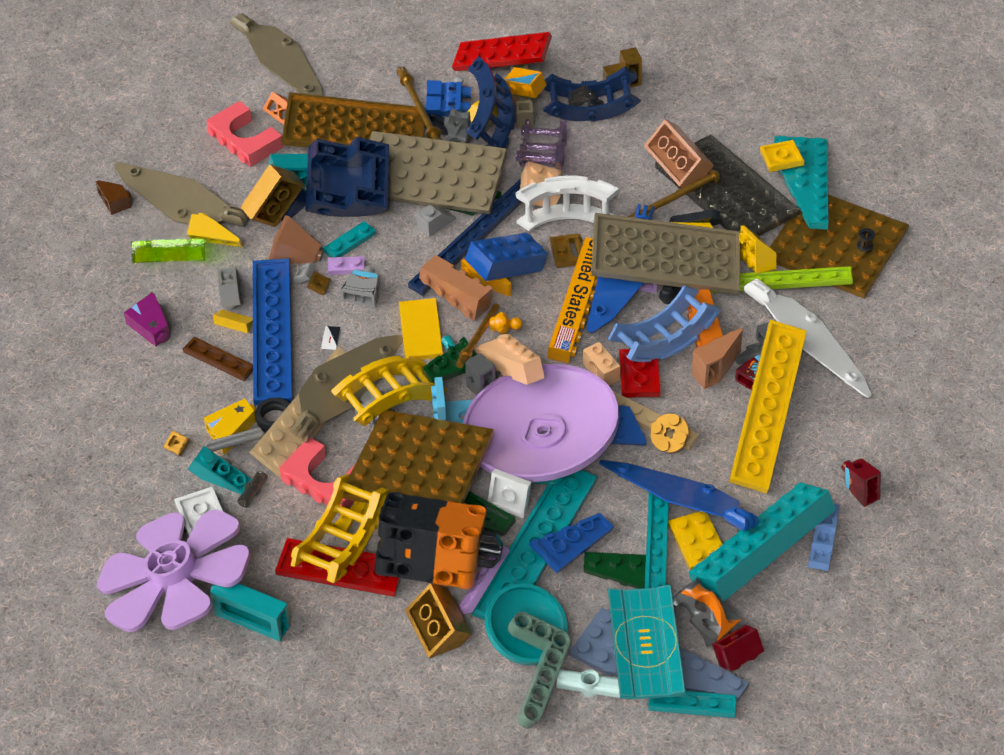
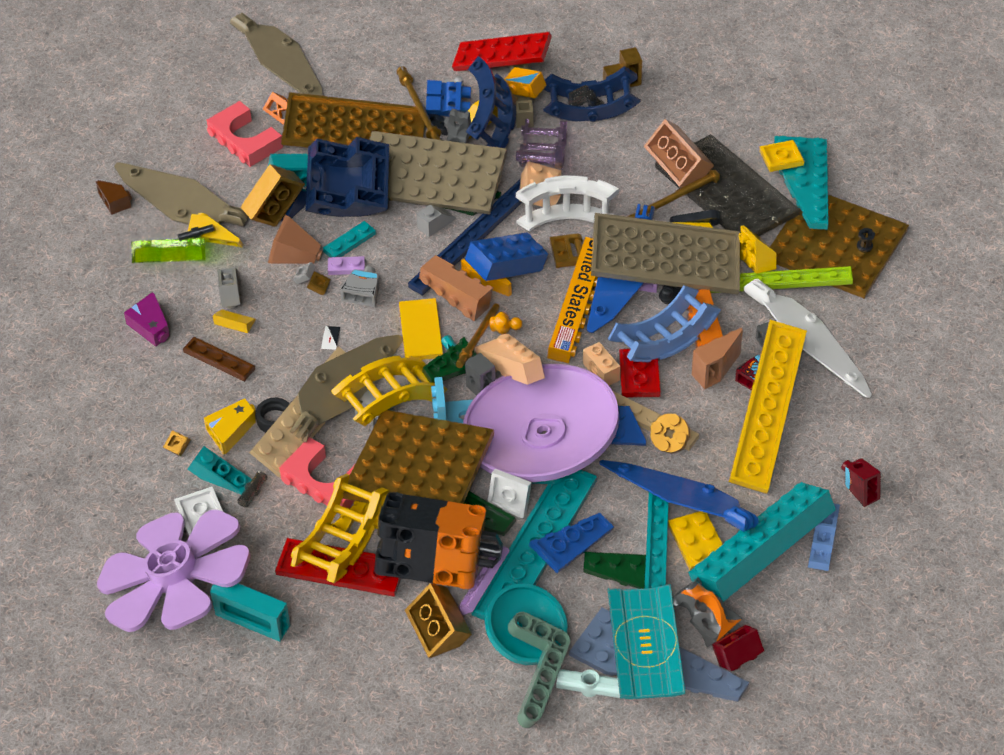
(196, 232): none -> black bar
(234, 439): light grey axle -> none
(272, 330): blue plate -> none
(696, 704): teal plate -> none
(752, 350): dark grey plate -> none

